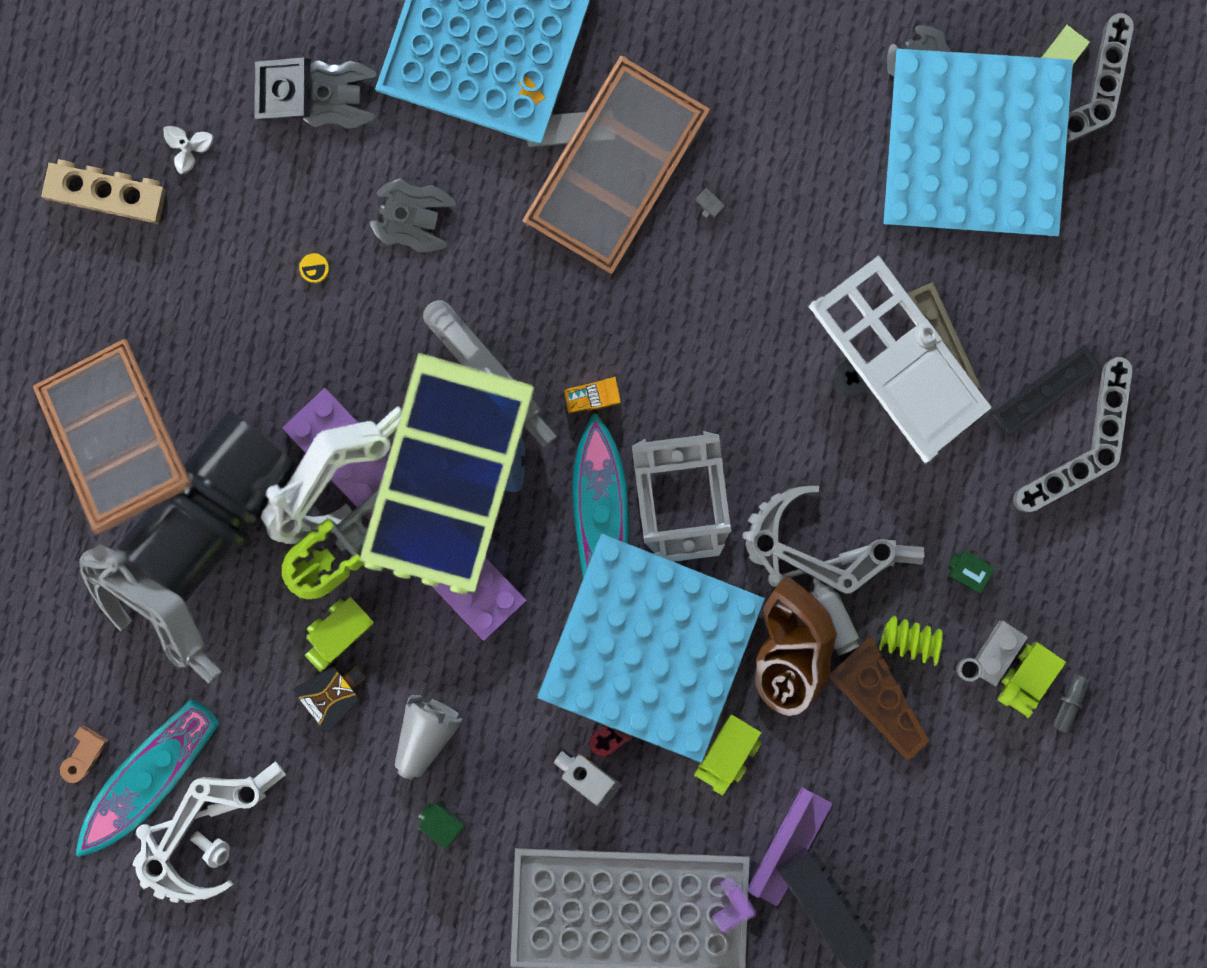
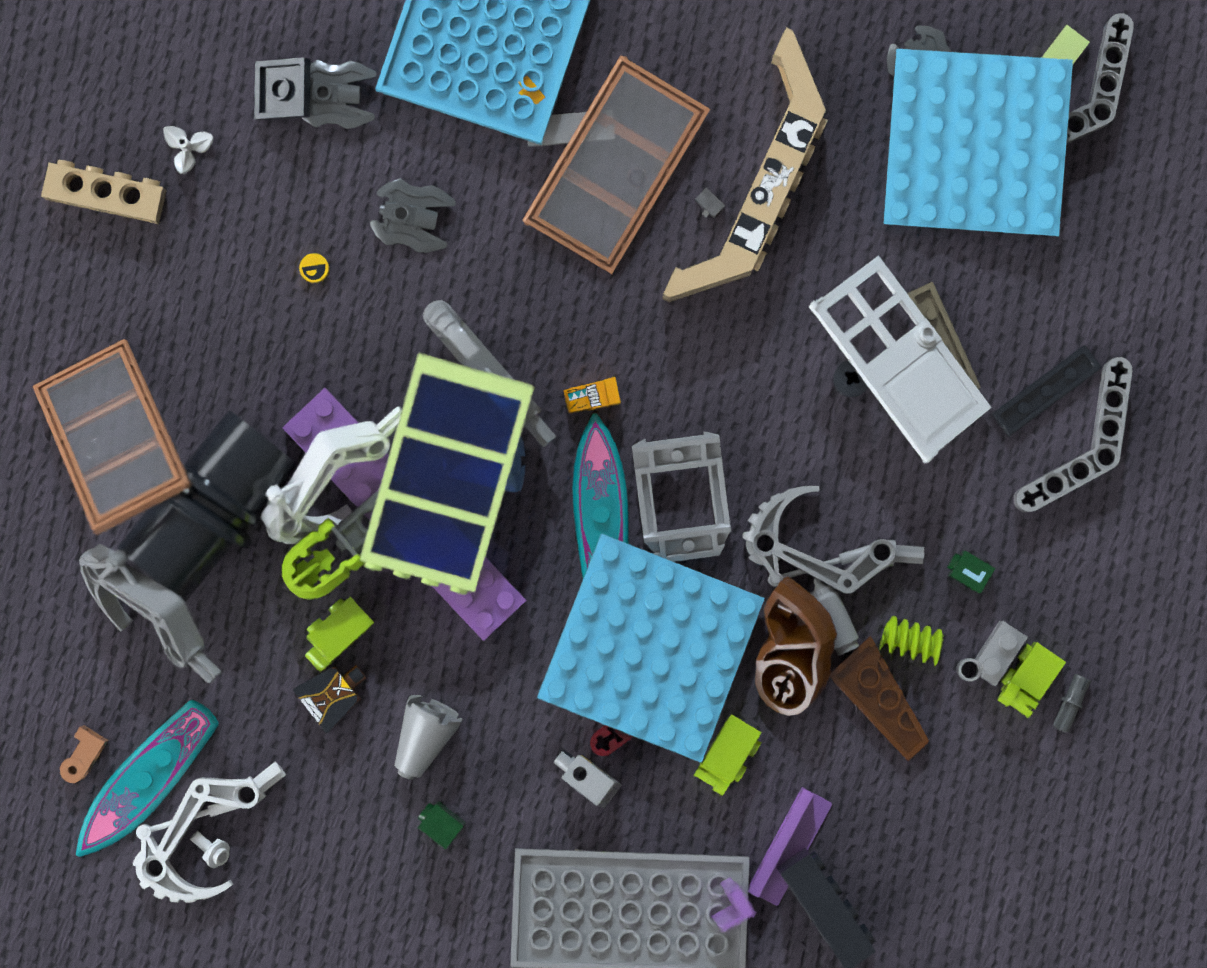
(774, 180): none -> tan slope

